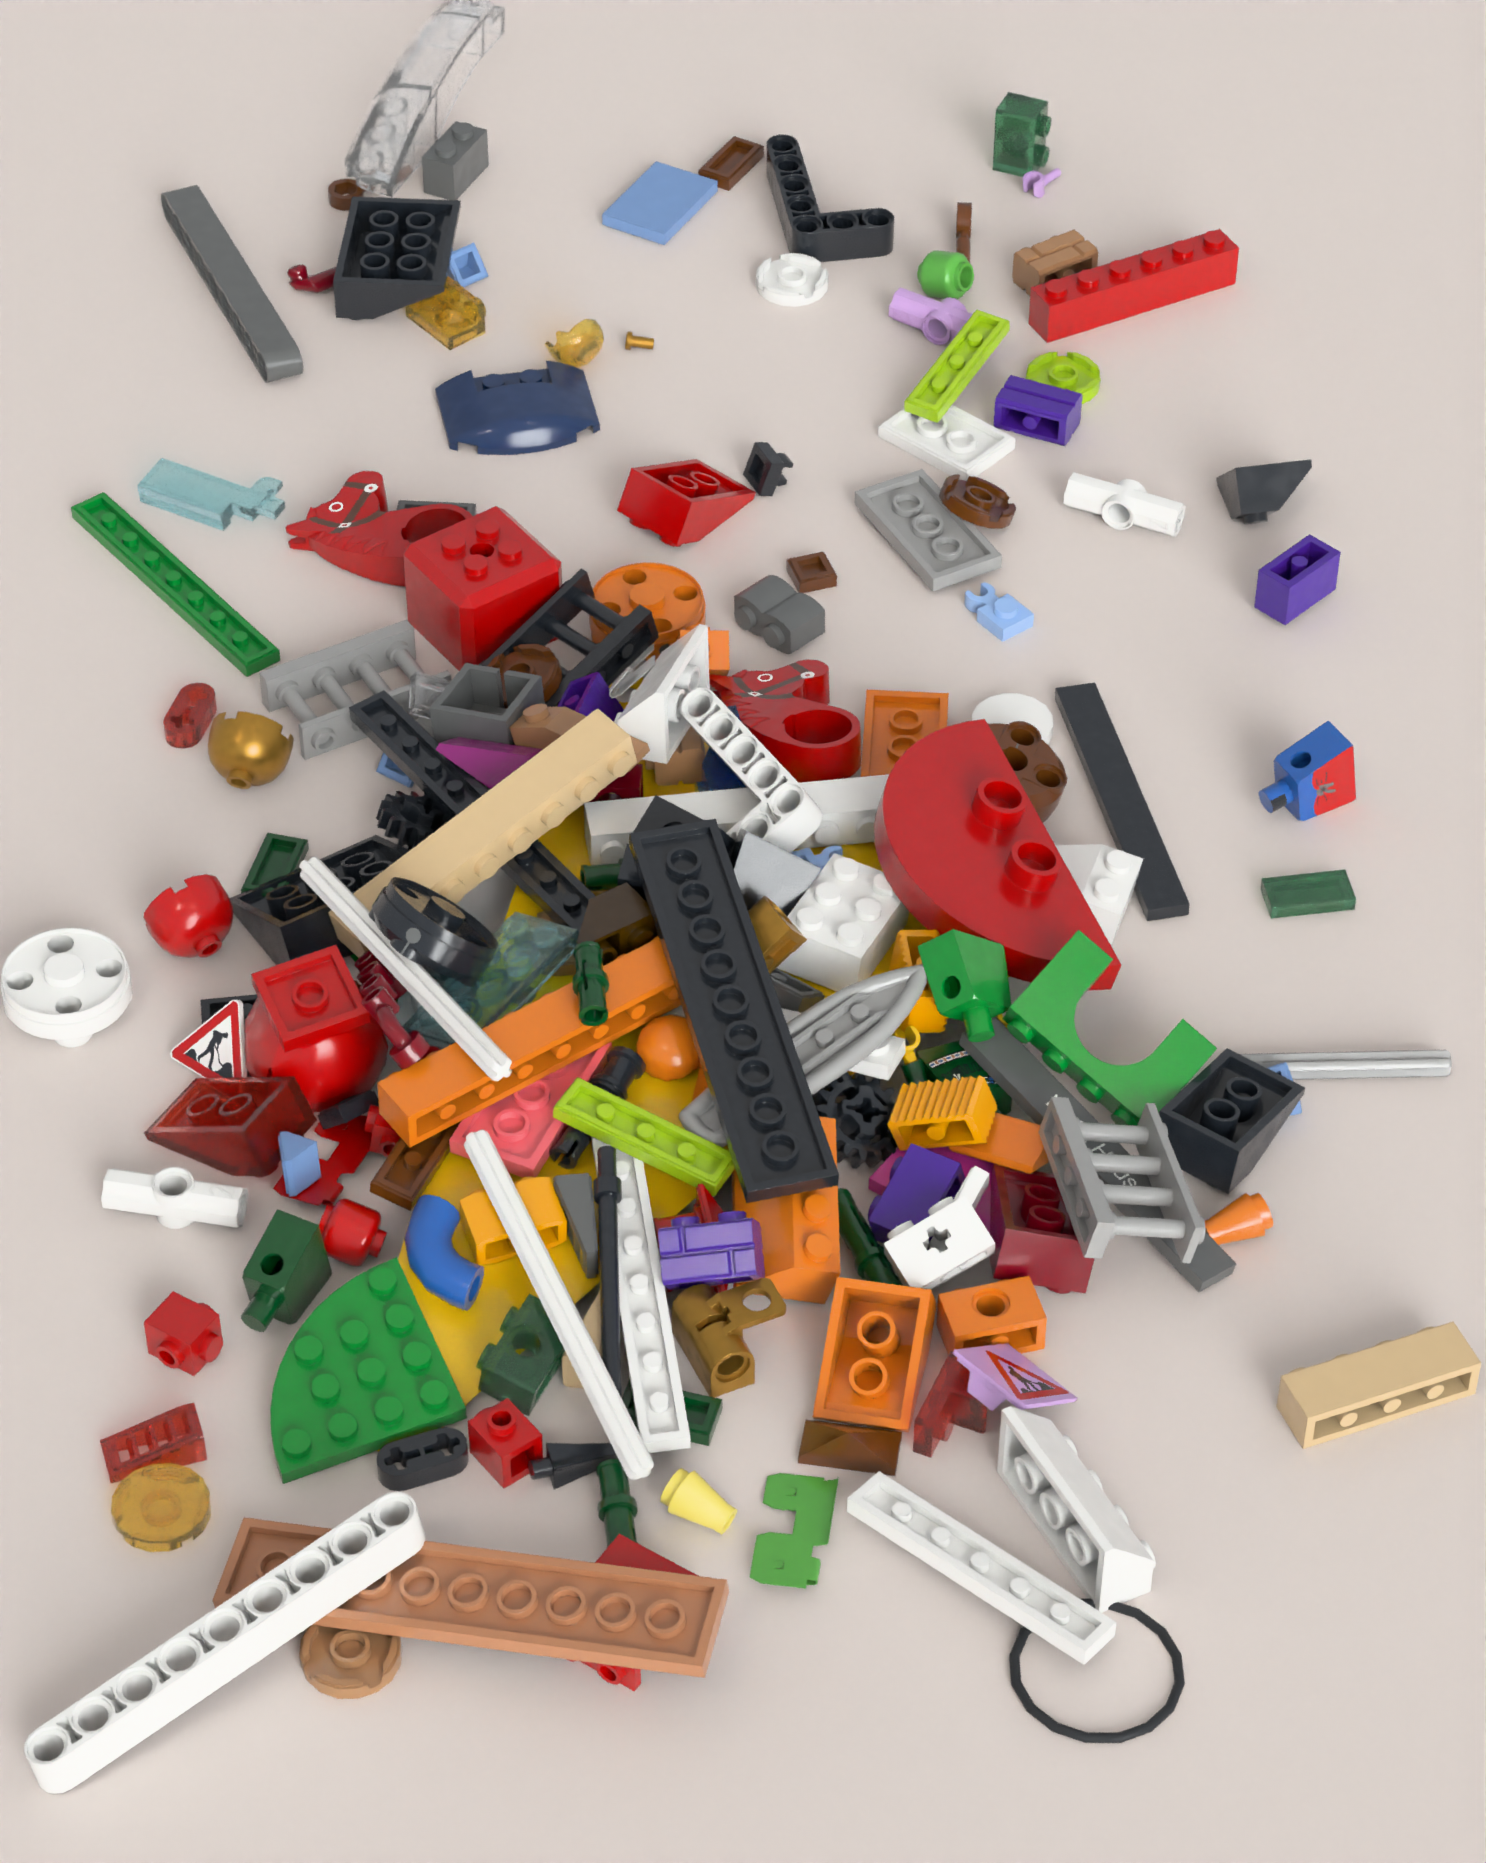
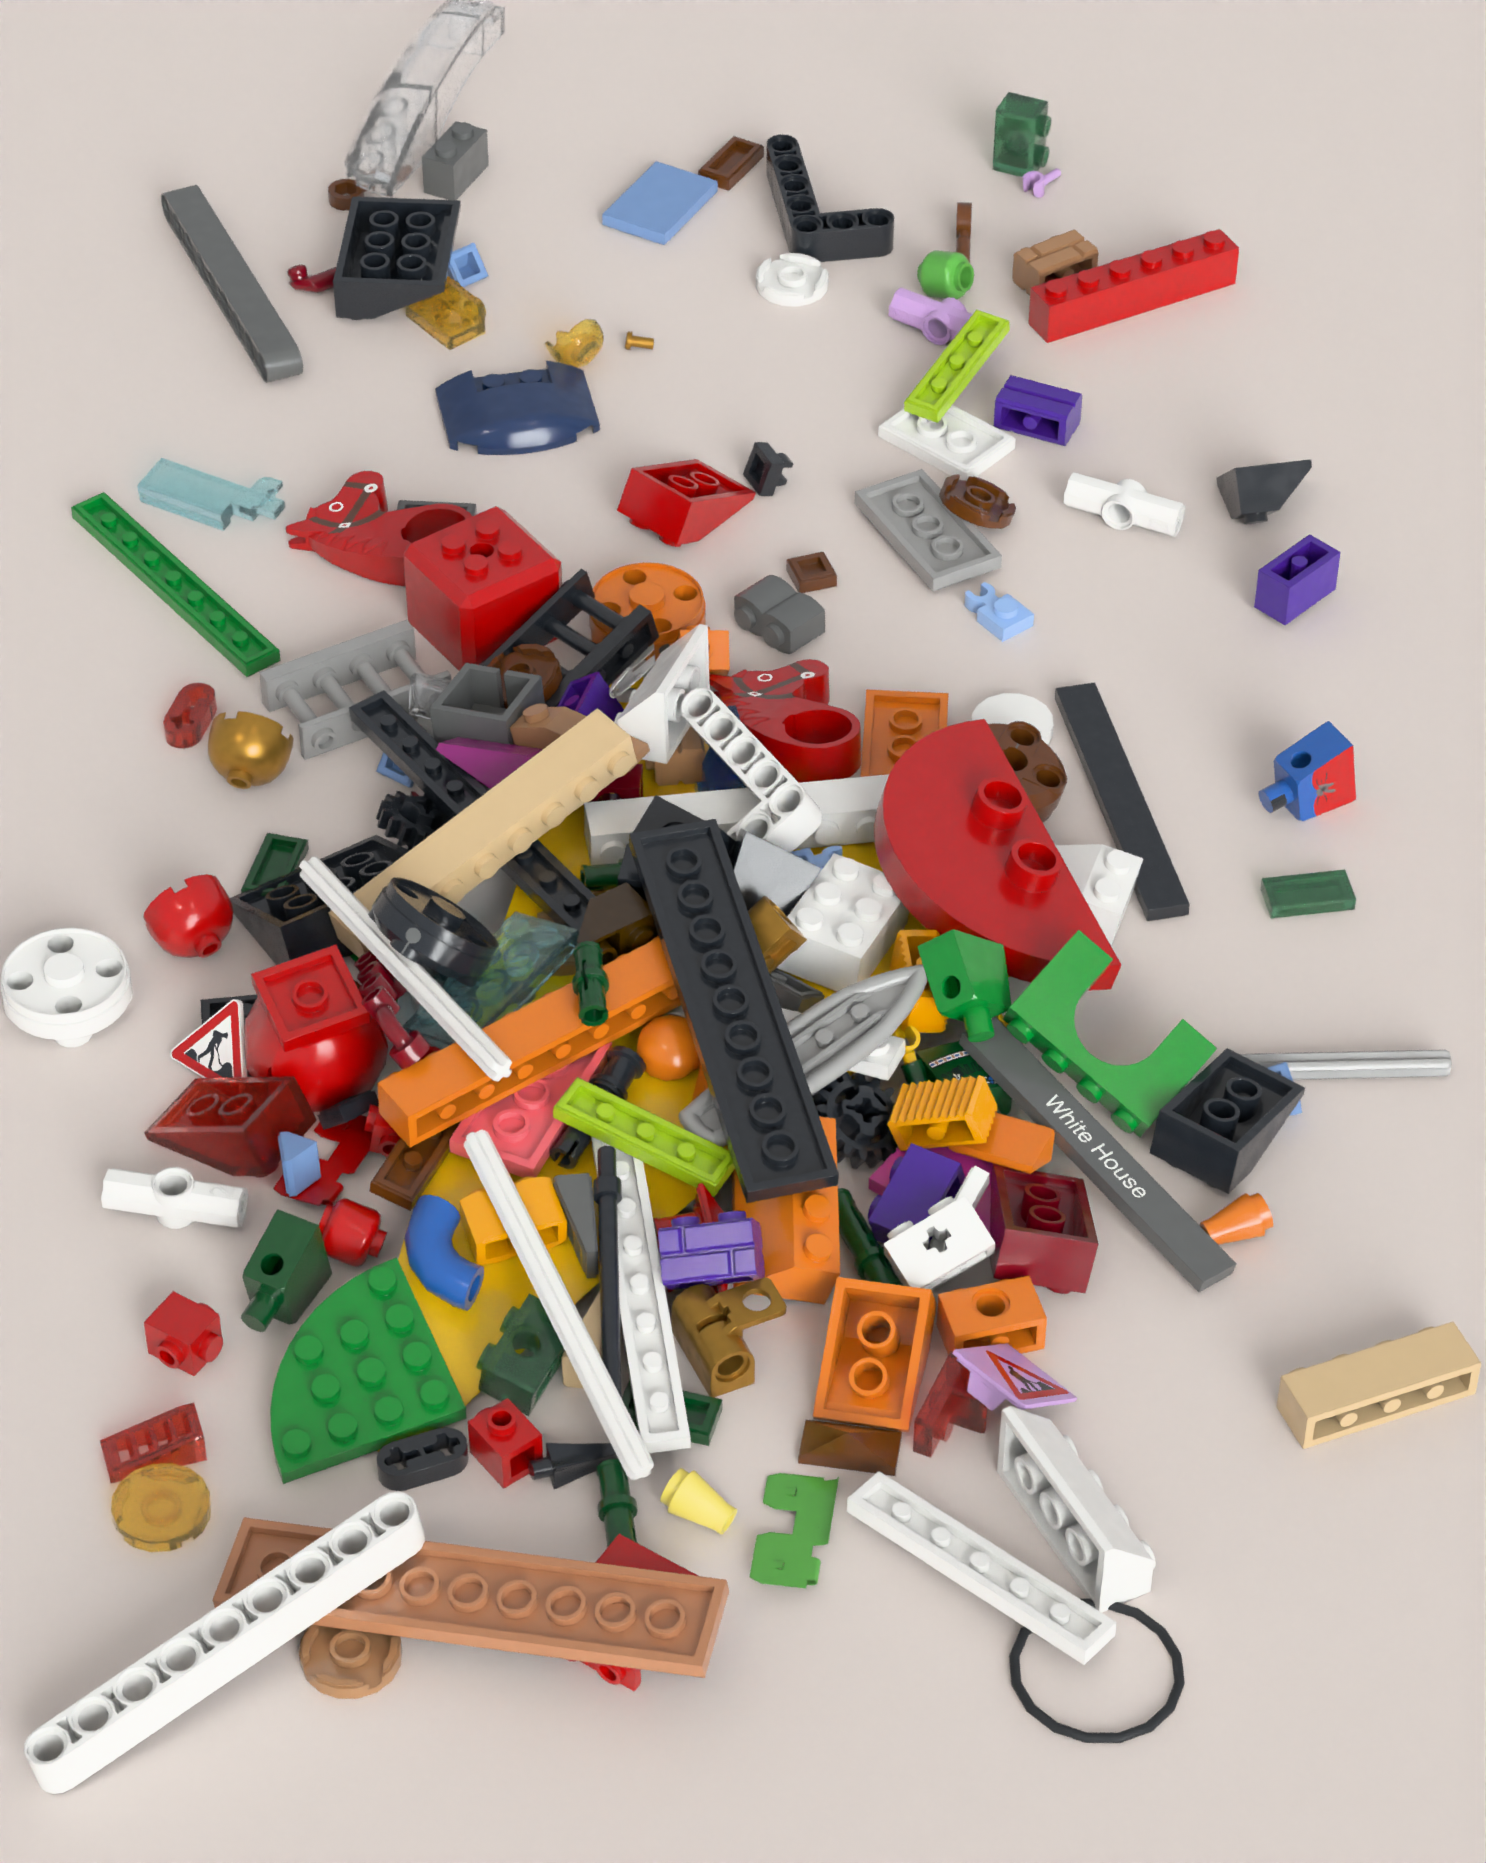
(1066, 372): lime tile -> none
(1088, 1196): light grey fence -> none

